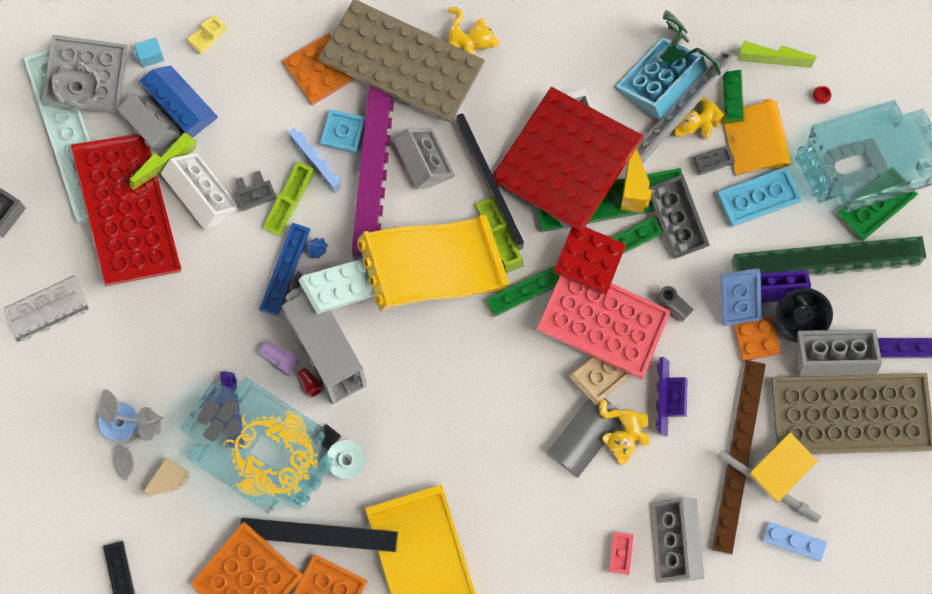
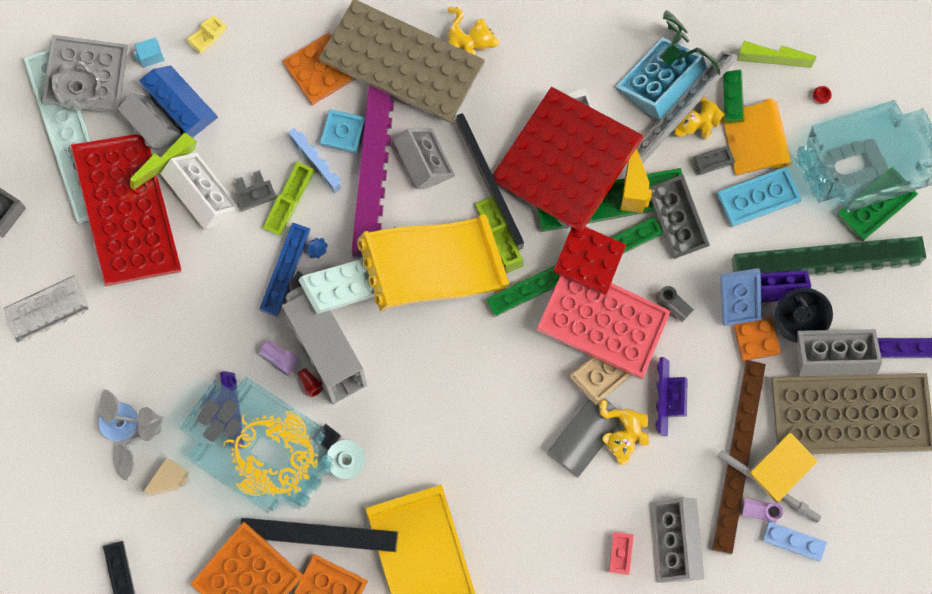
(759, 510): none -> lavender piece

